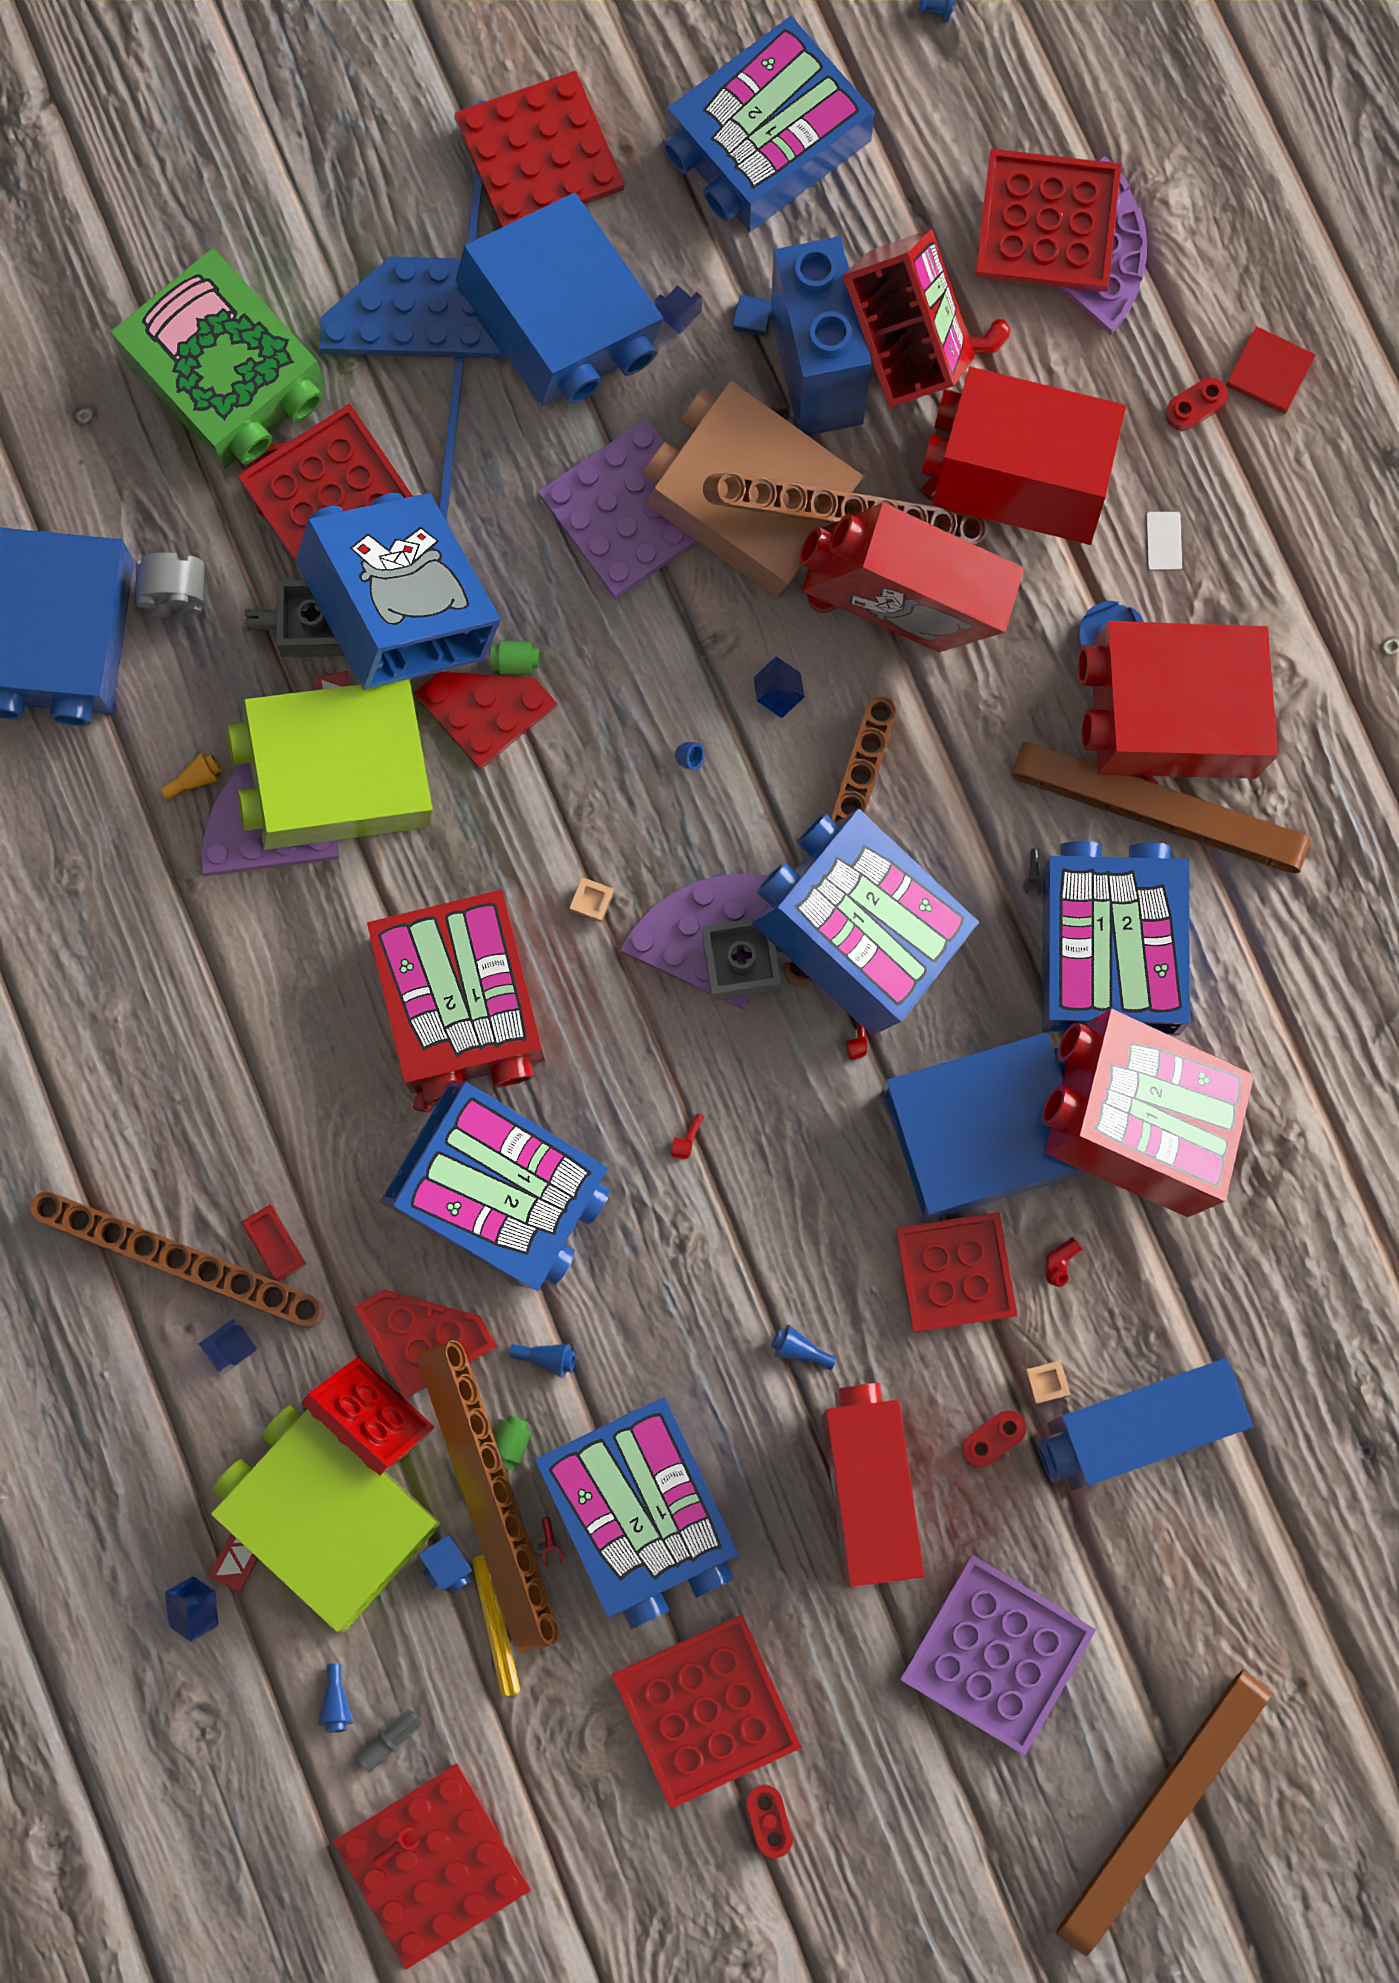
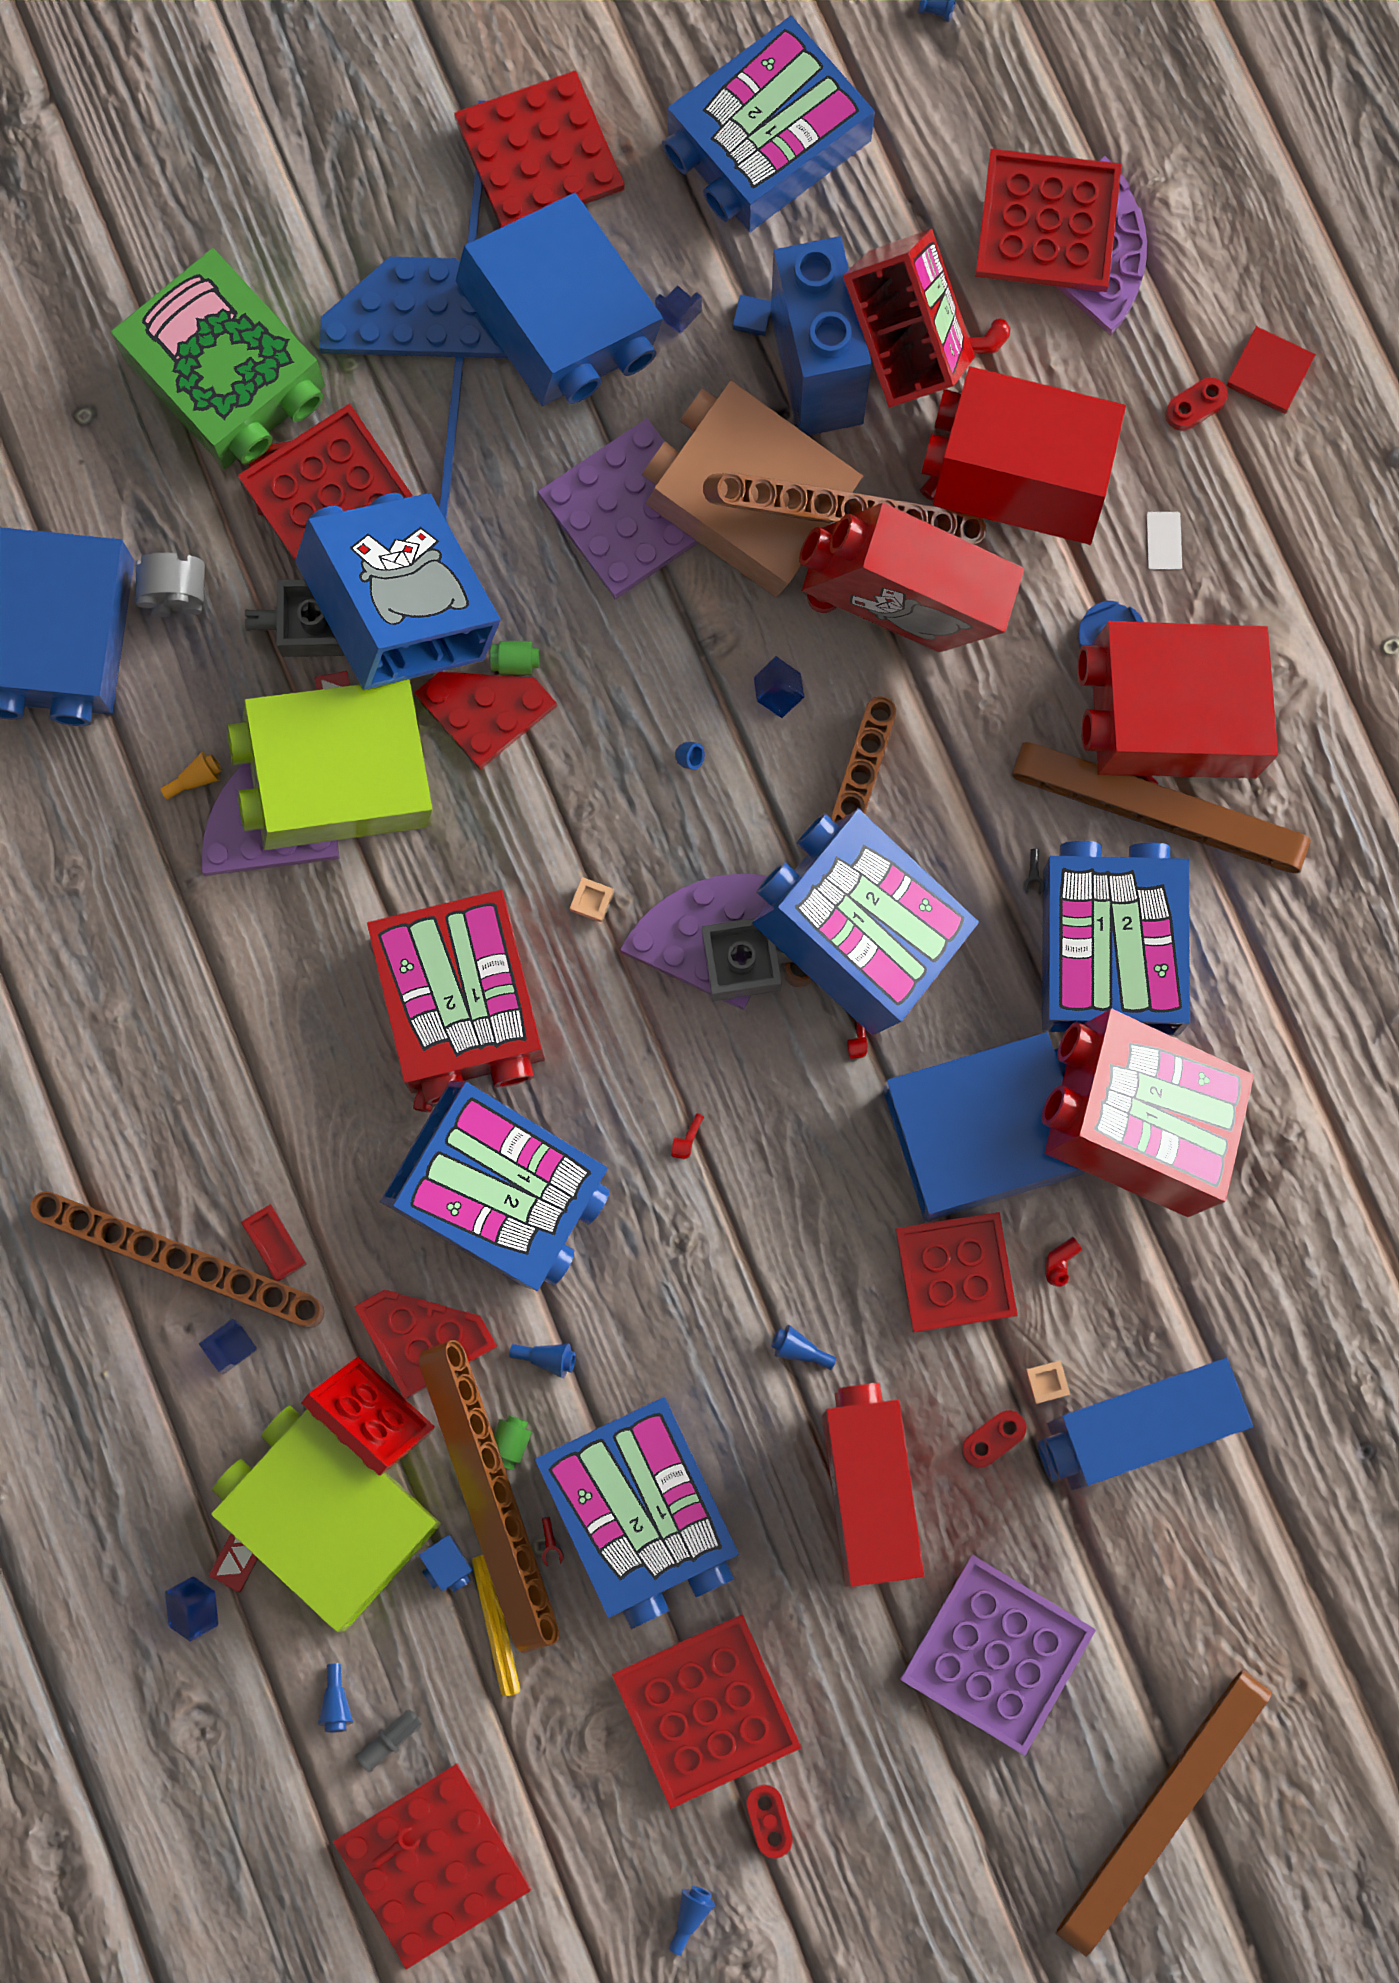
(693, 1909): none -> blue cone

